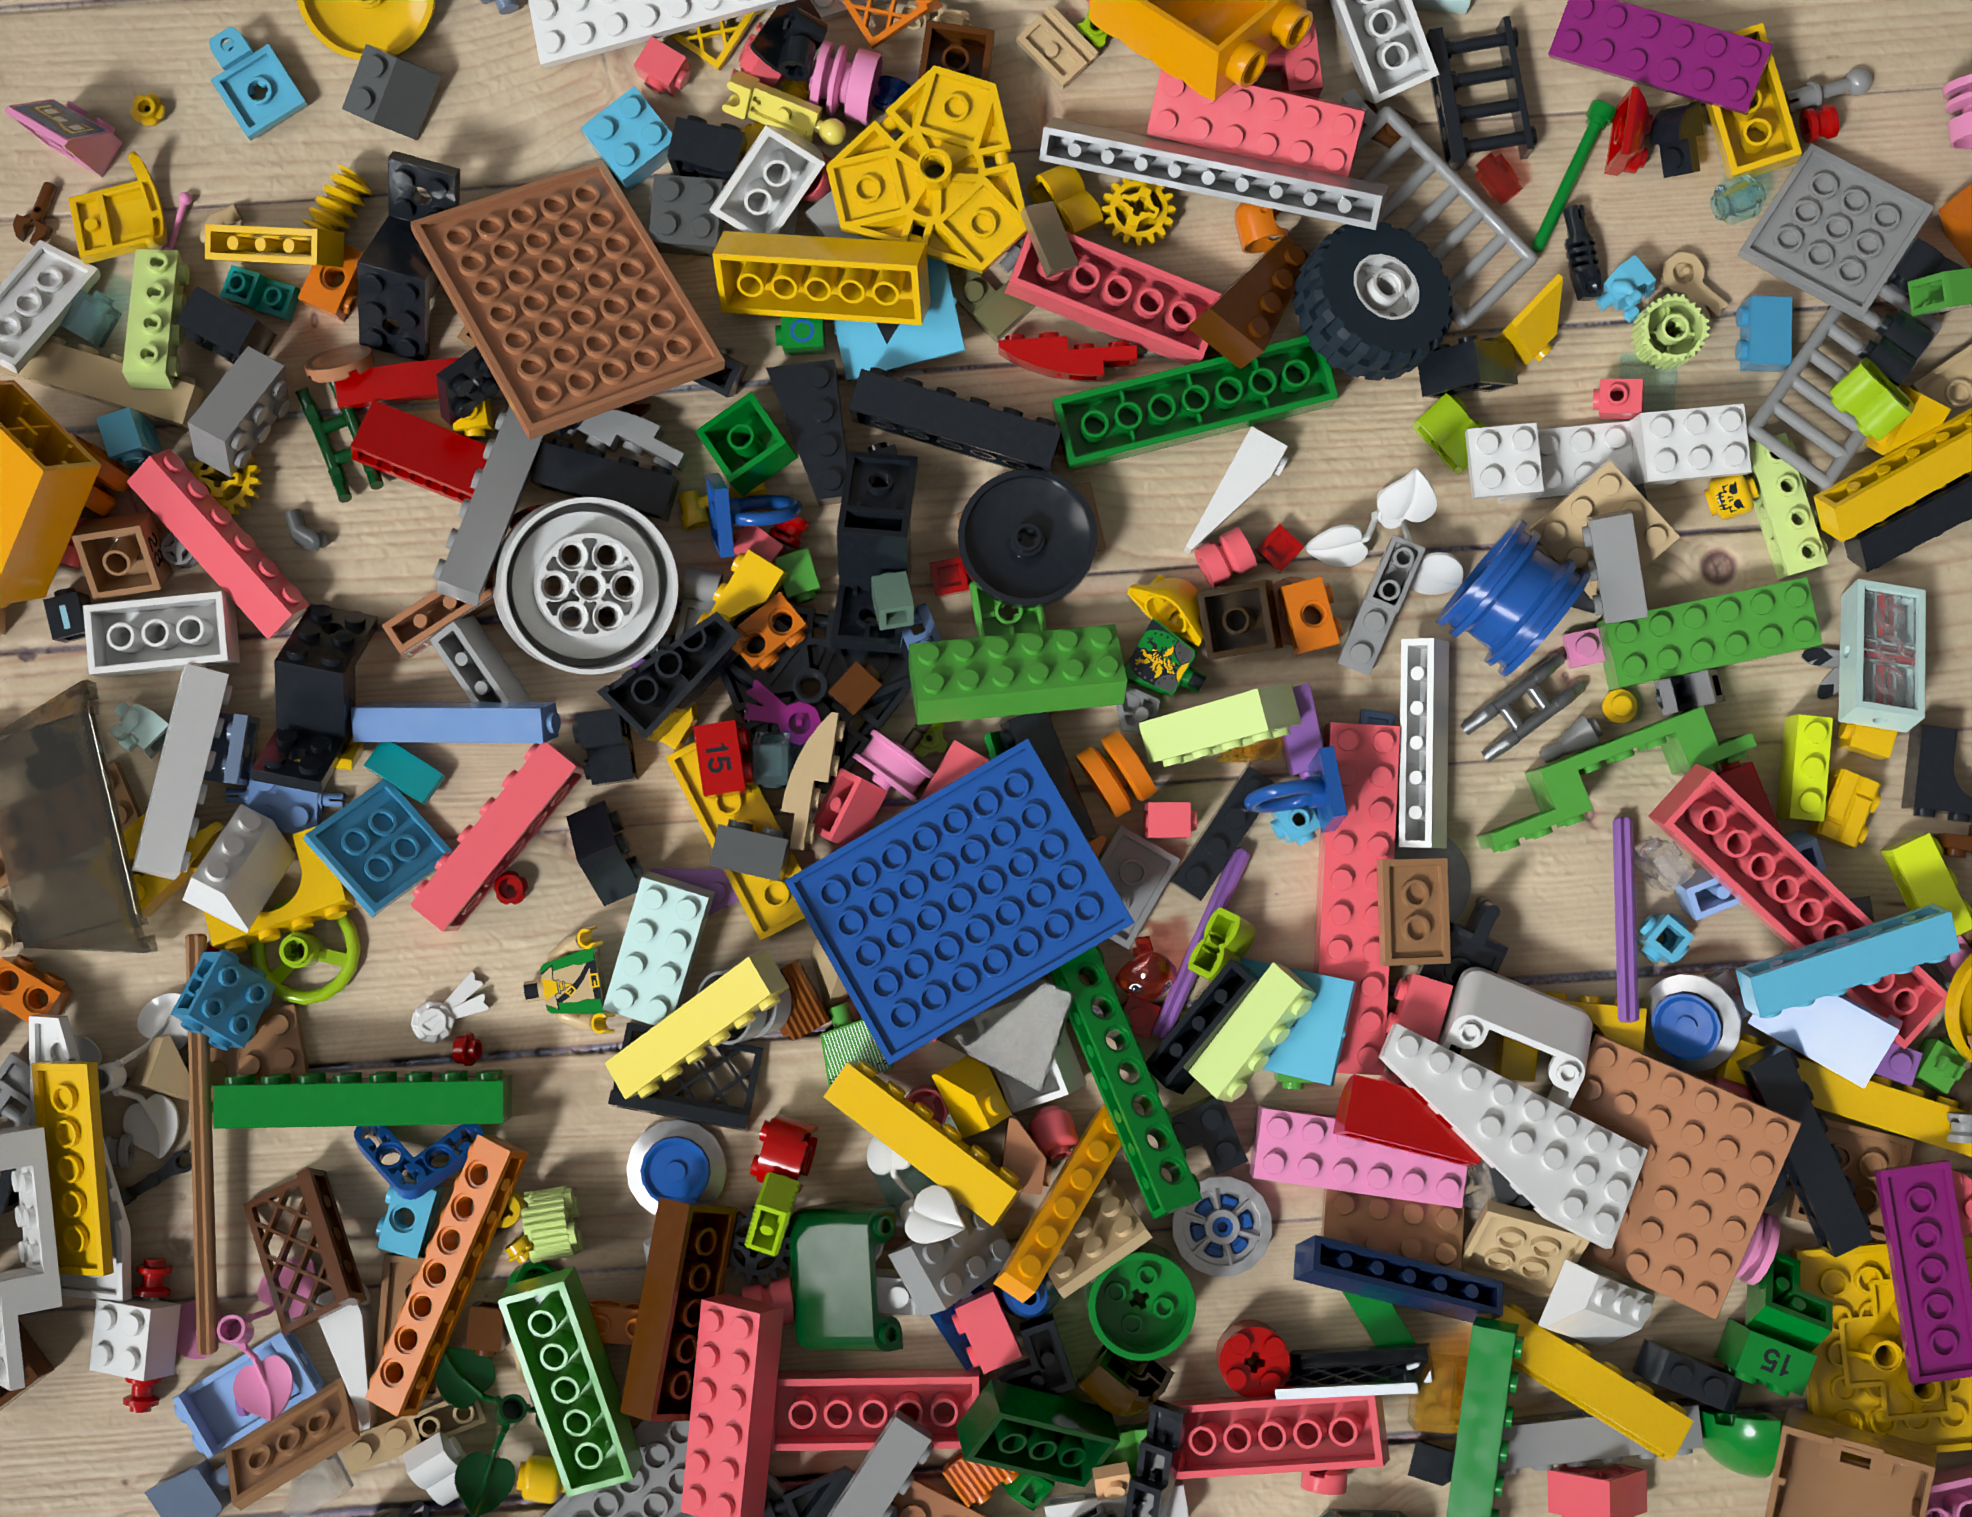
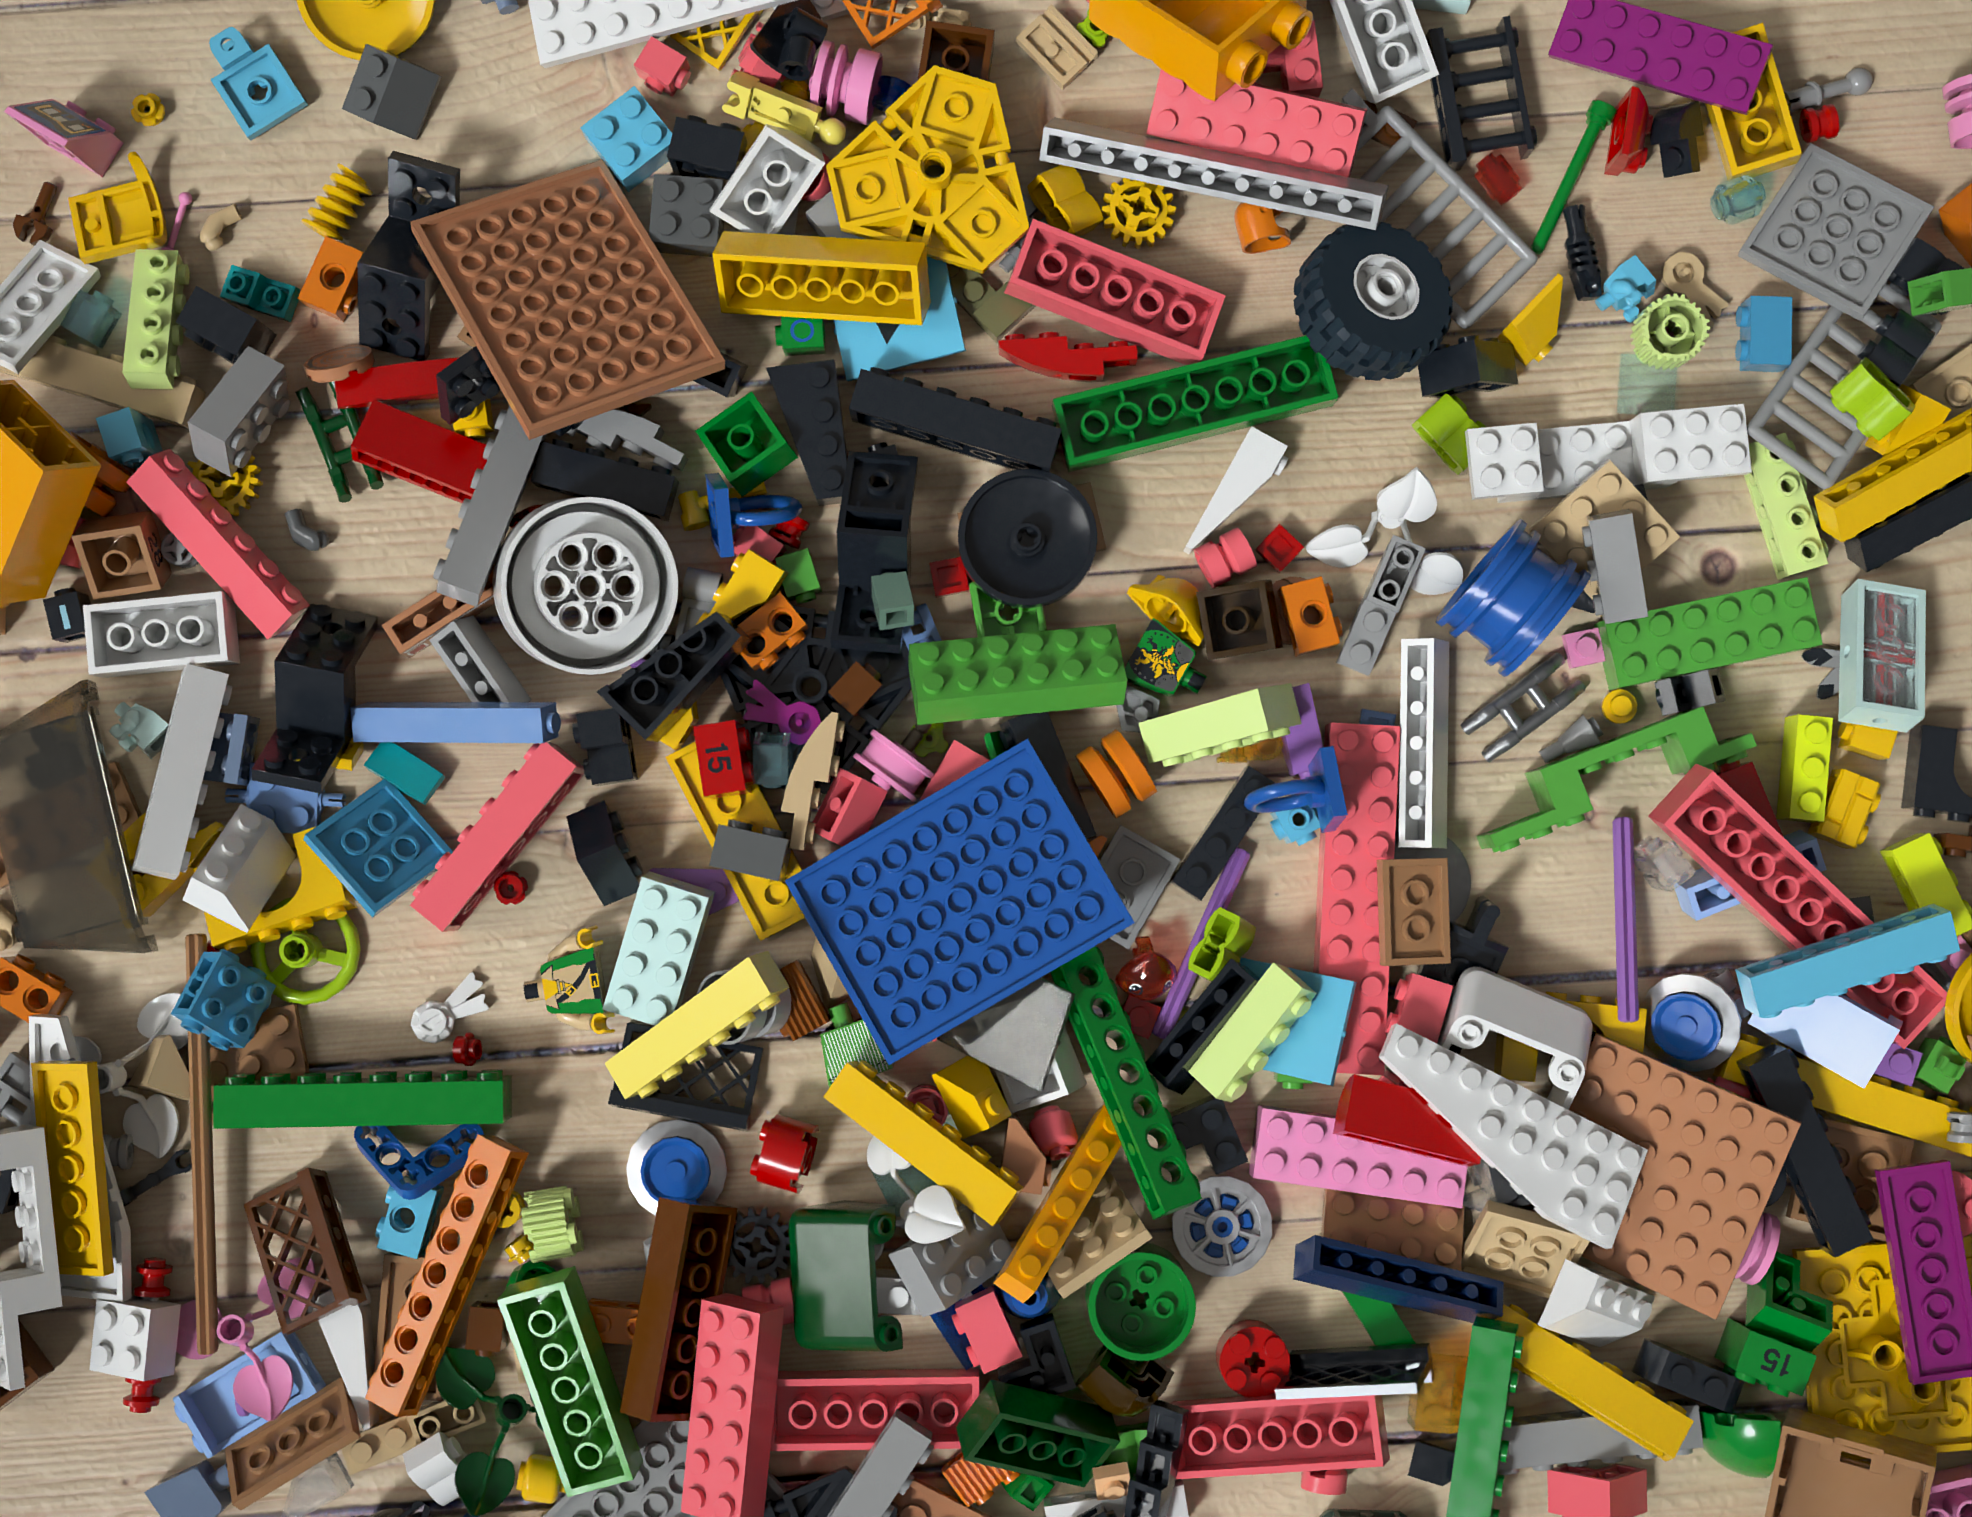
(274, 245): yellow brick -> none
(772, 1214): lime brick -> none
(1049, 238): dark tan slope -> none
(1169, 820): coral brick -> none
(1252, 306): reddish brown wedge -> none
(1619, 398): coral brick -> none
(1675, 938): medium azure brick -> none
(1731, 496): yellow head -> none

